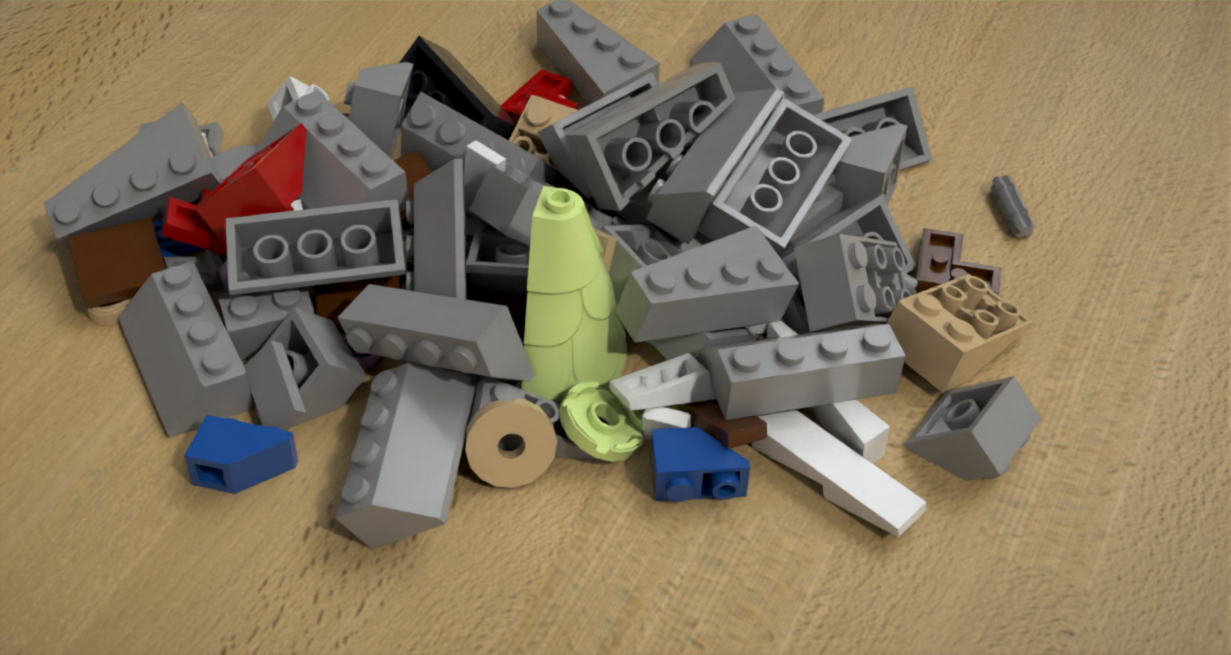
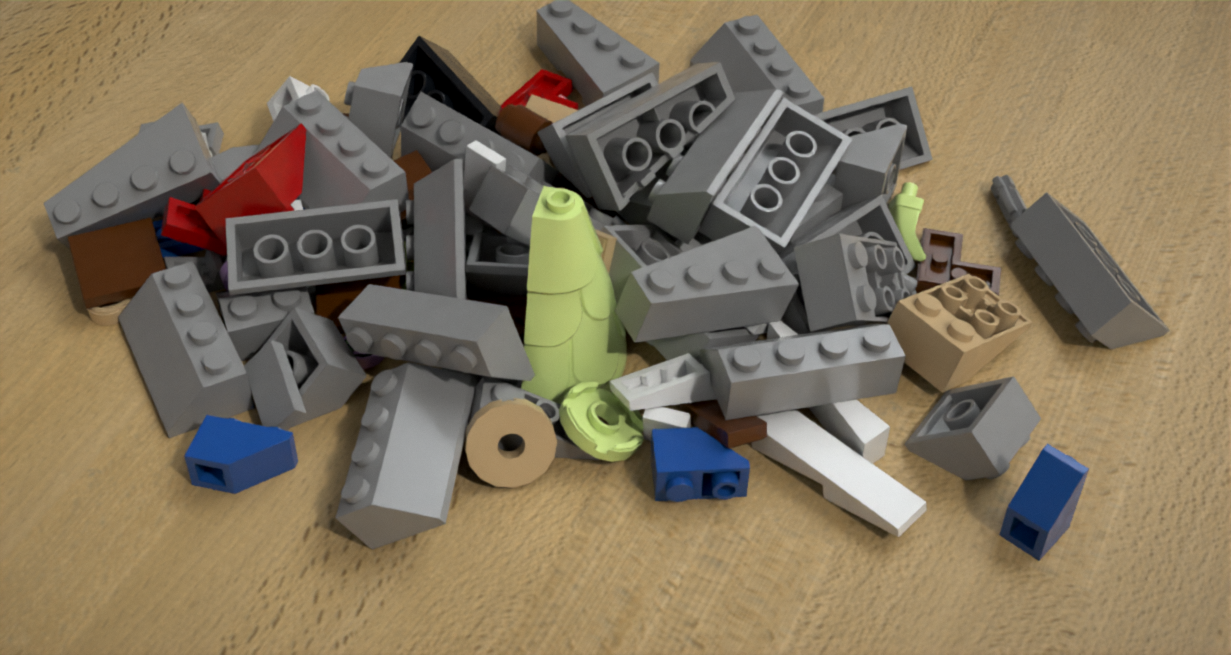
(521, 127): none -> reddish brown brick
(905, 212): none -> yellowish green bar
(1044, 502): none -> blue slope
(1085, 276): none -> light grey slope

